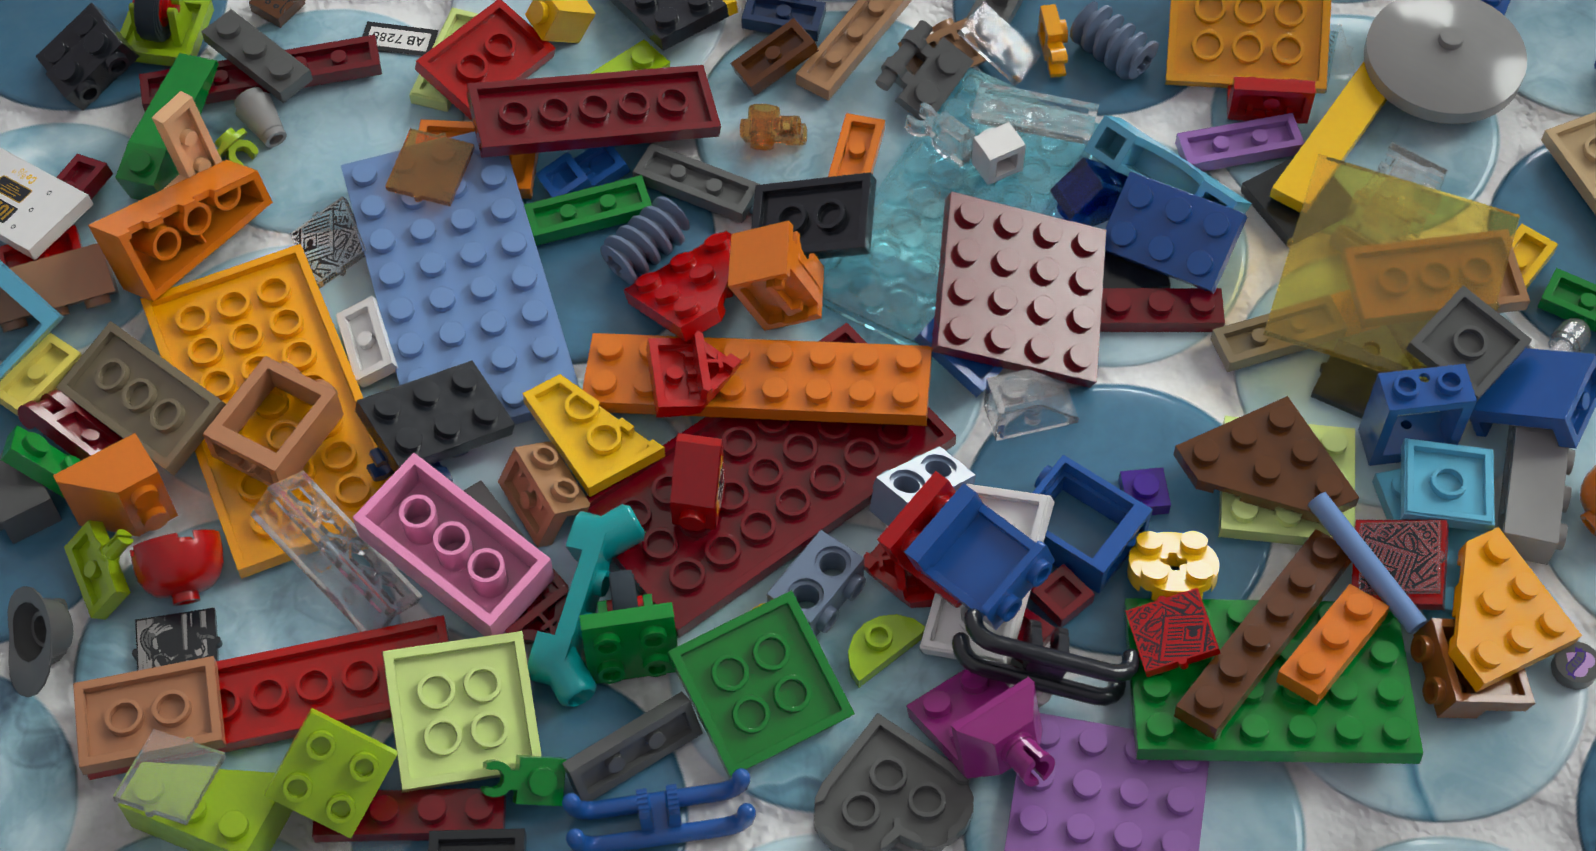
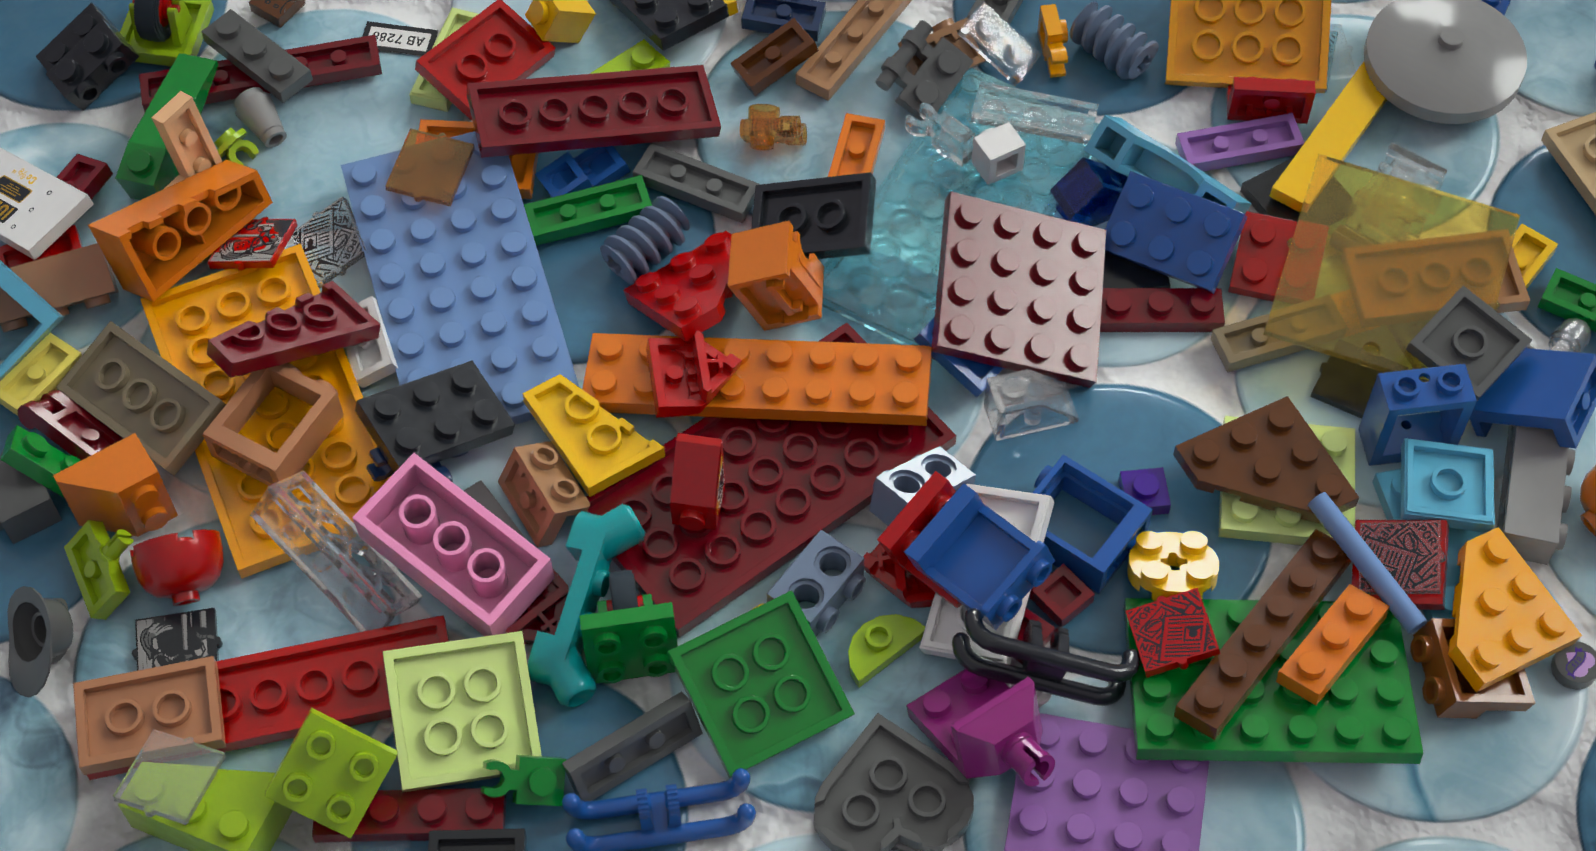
(255, 245): none -> piece
(302, 331): none -> dark red wing
(1261, 256): none -> red plate

